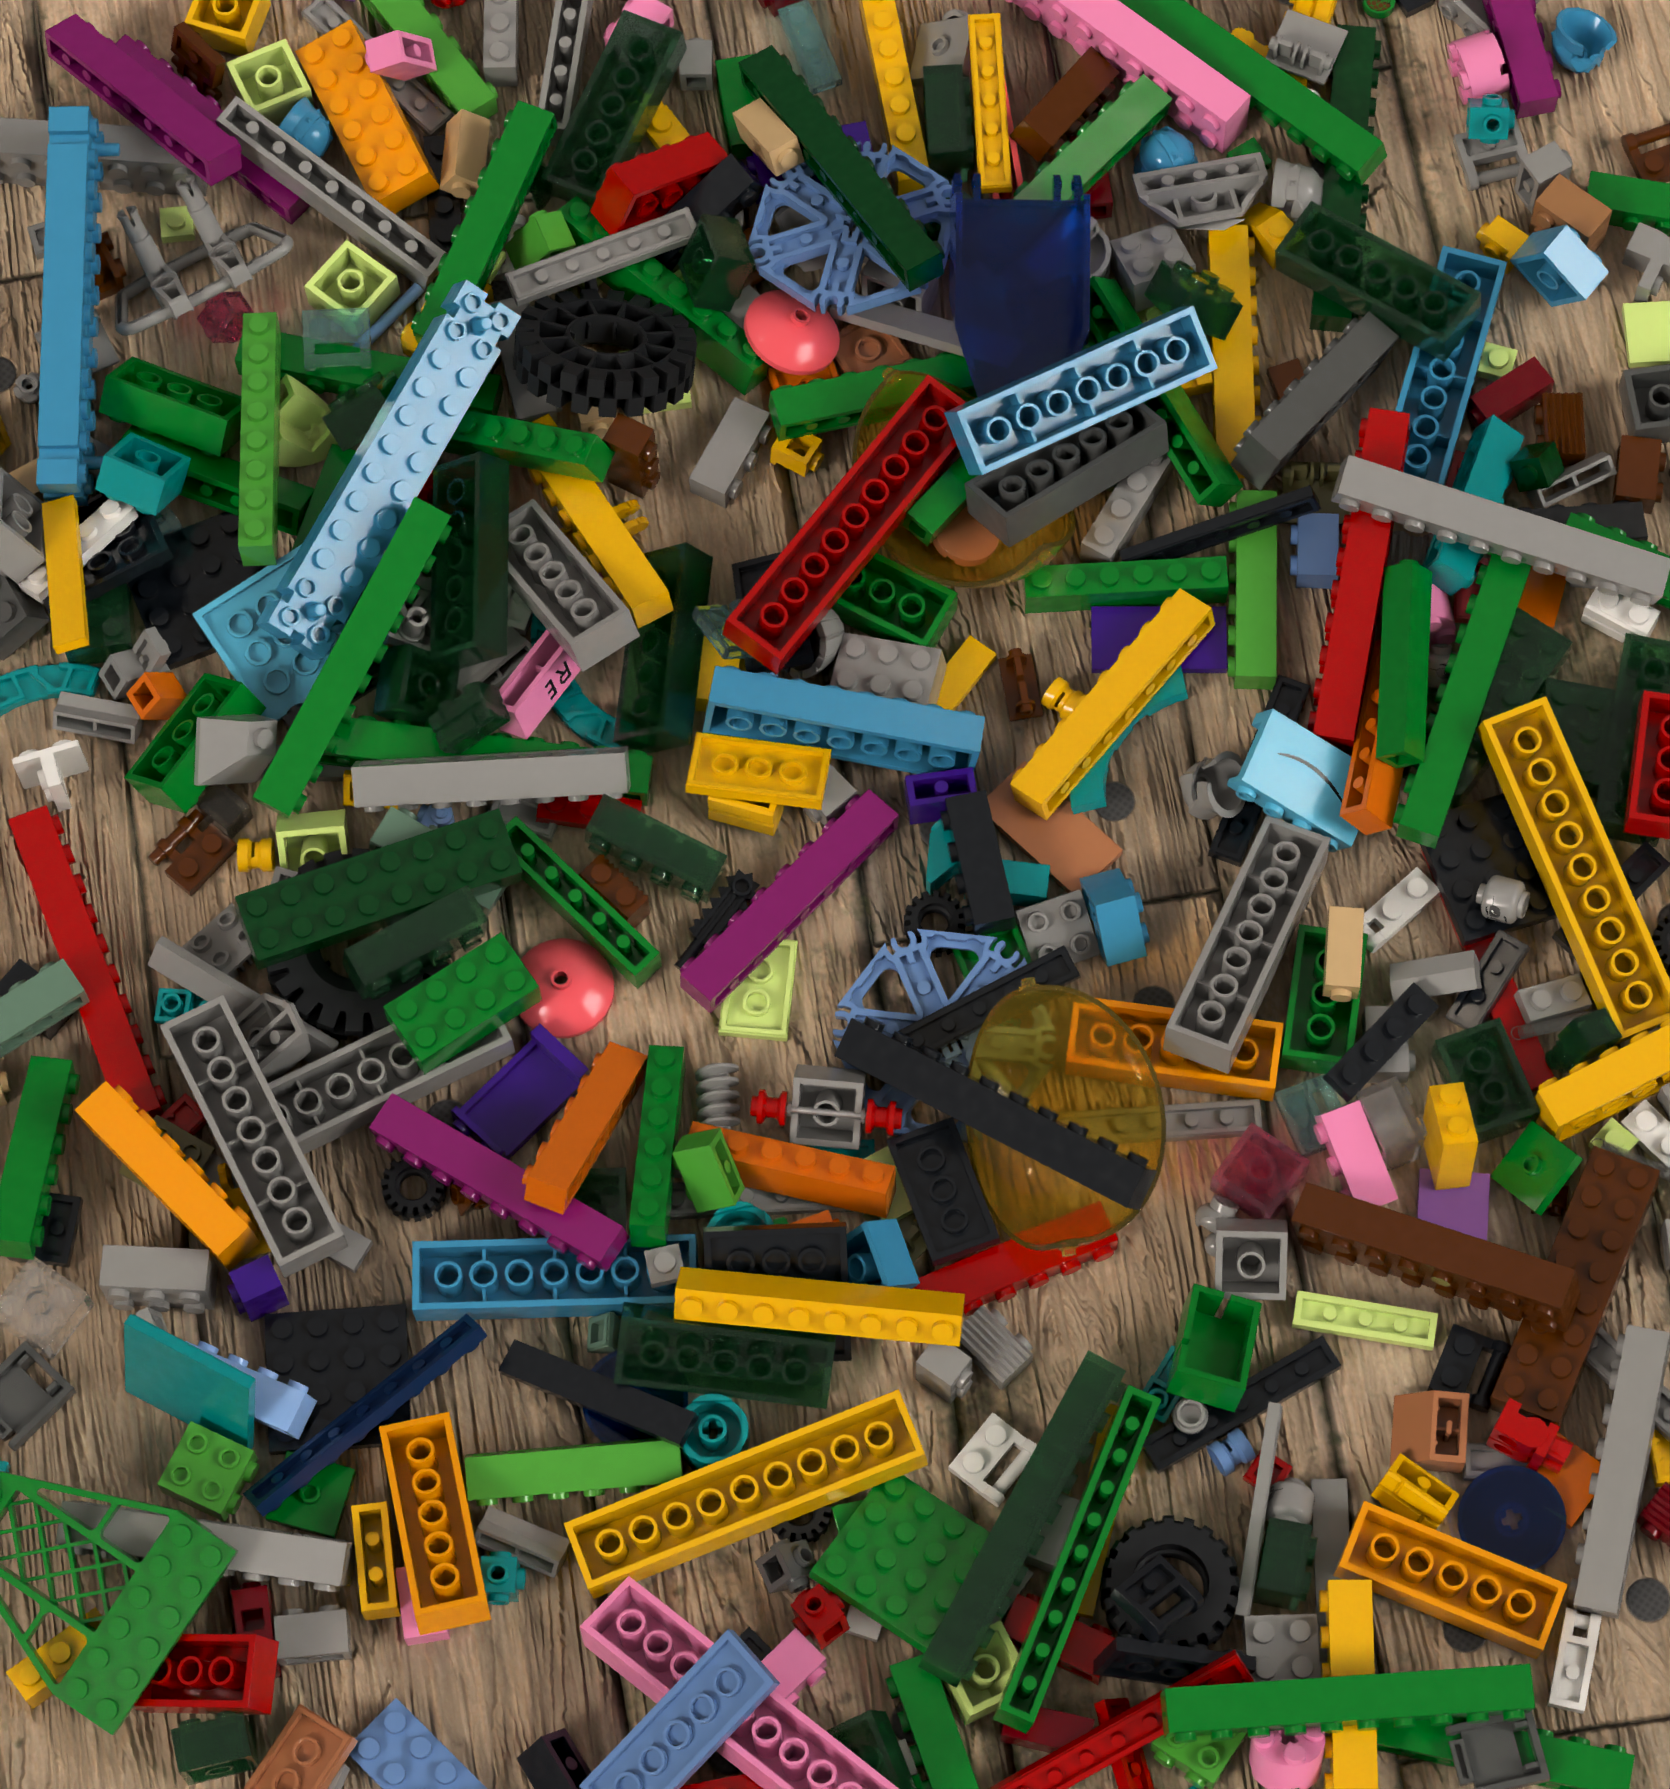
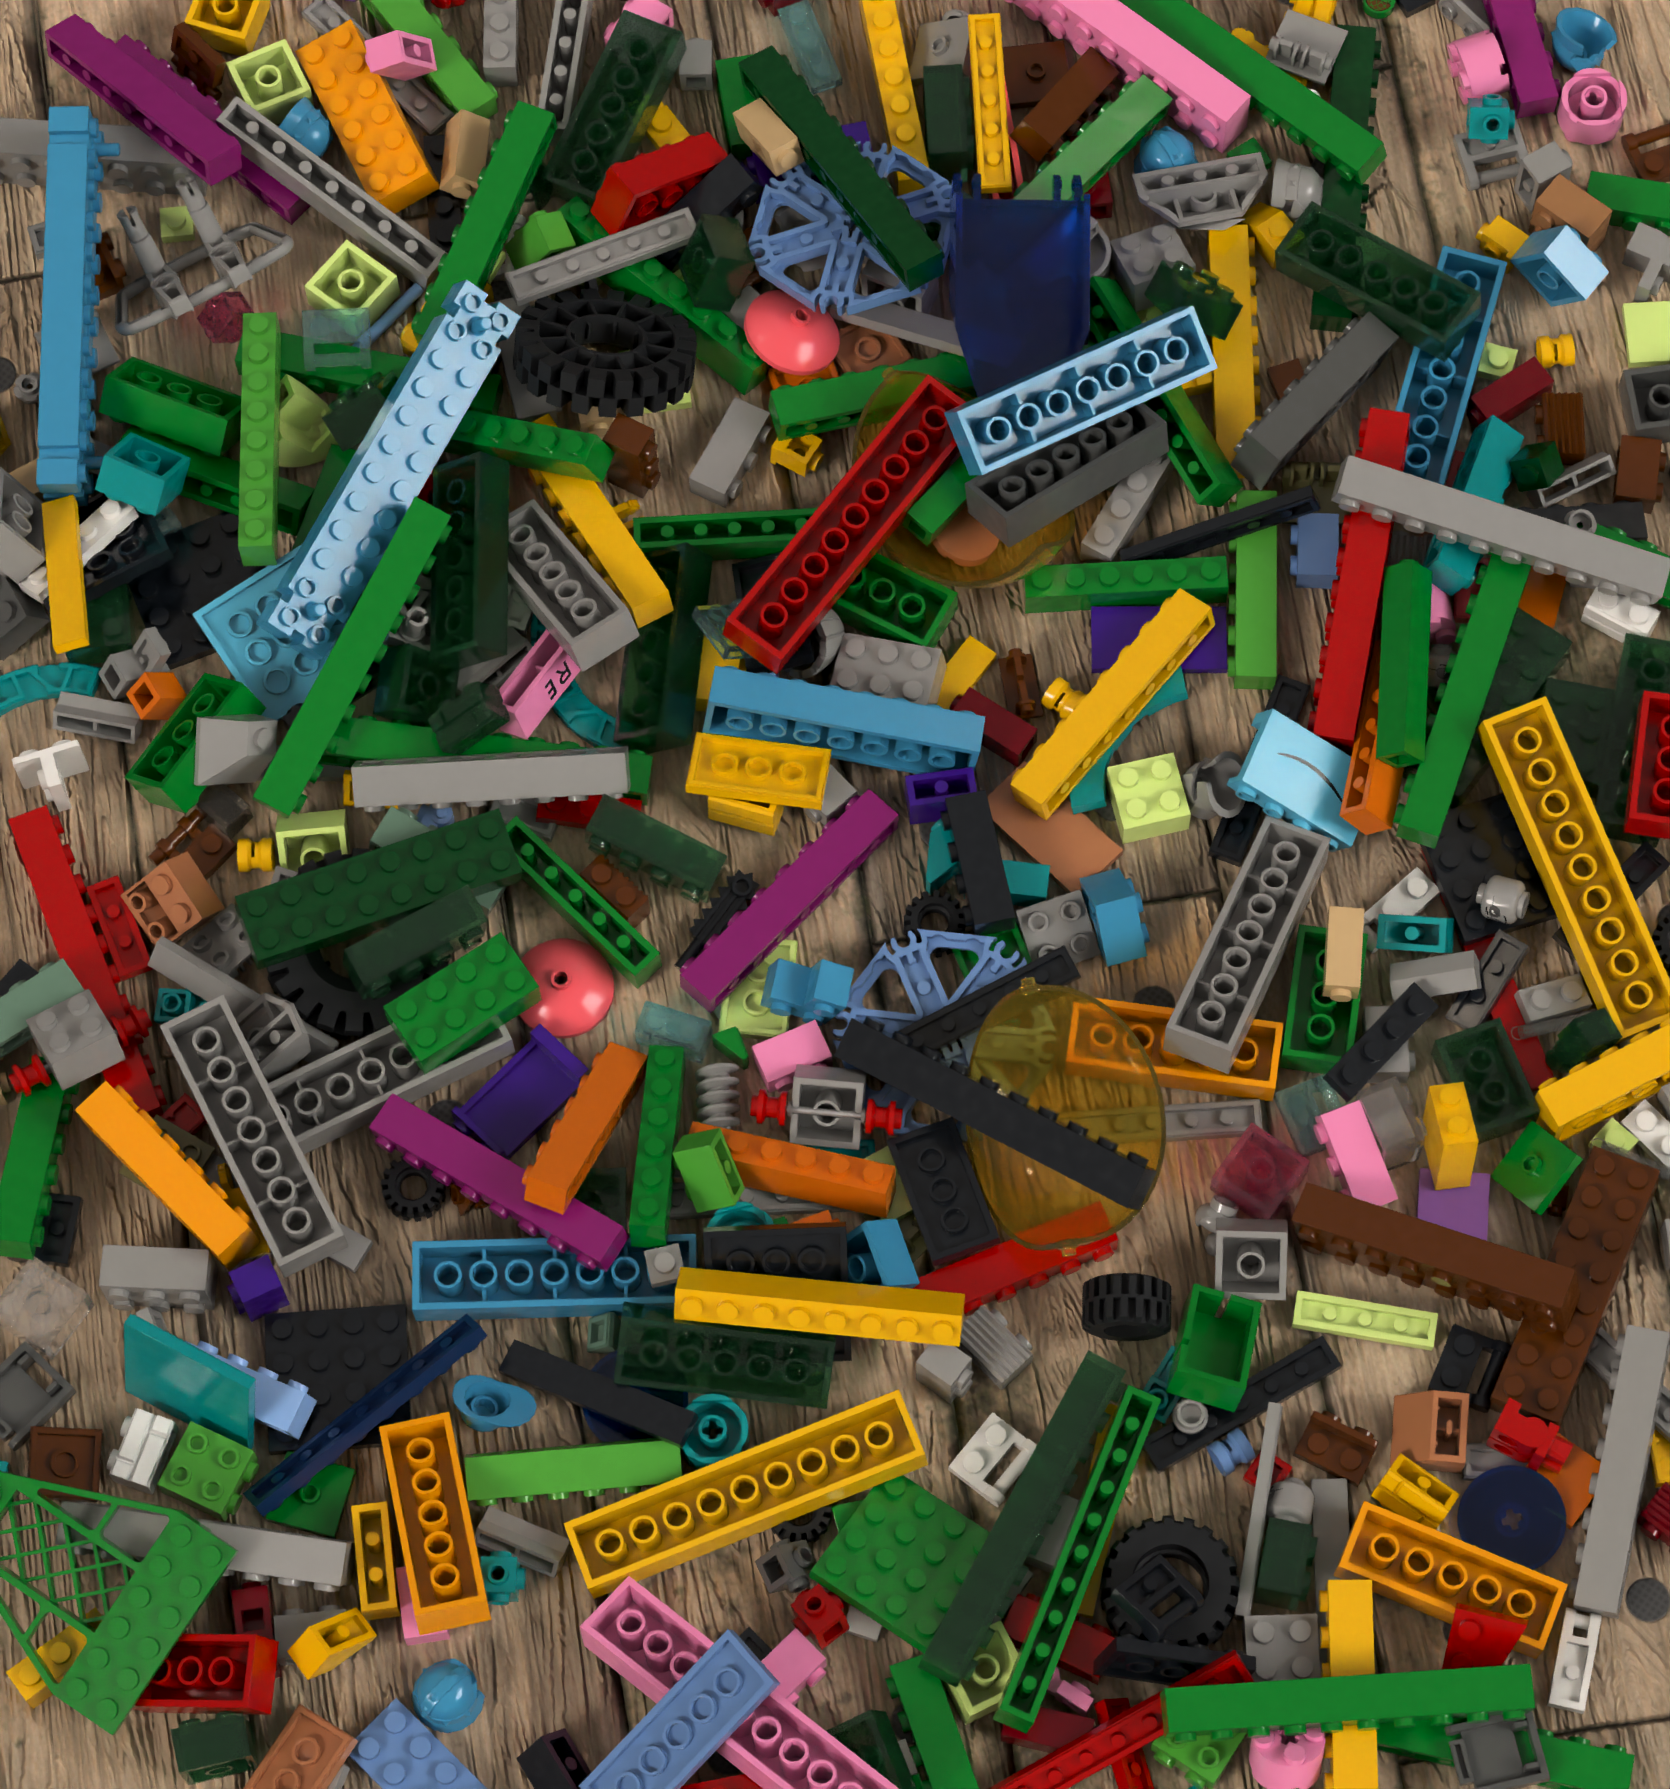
(65, 1458): none -> reddish brown plate
(76, 1042): none -> light grey brick
(119, 928): none -> red plate
(142, 1450): none -> white brick
(172, 900): none -> nougat slope
(331, 1642): none -> yellow slope
(447, 1696): none -> dark azure helmet
(491, 1403): none -> dark azure piece
(674, 1028): none -> clear light blue brick
(723, 534): none -> green brick
(731, 1045): none -> green slope
(781, 1054): none -> bright pink brick
(807, 992): none -> dark azure brick
(1002, 731): none -> dark red brick
(1033, 71): none -> reddish brown plate
(1071, 1695): none -> bright pink plate
(1126, 1307): none -> black tyre
(1148, 798): none -> yellowish green brick
(1336, 1447): none -> reddish brown bracket
(1415, 933): none -> teal slope
(1481, 1637): none -> red wing
(1555, 350): none -> yellow wheel
(1581, 516): none -> light grey plate
(1591, 107): none -> bright pink brick

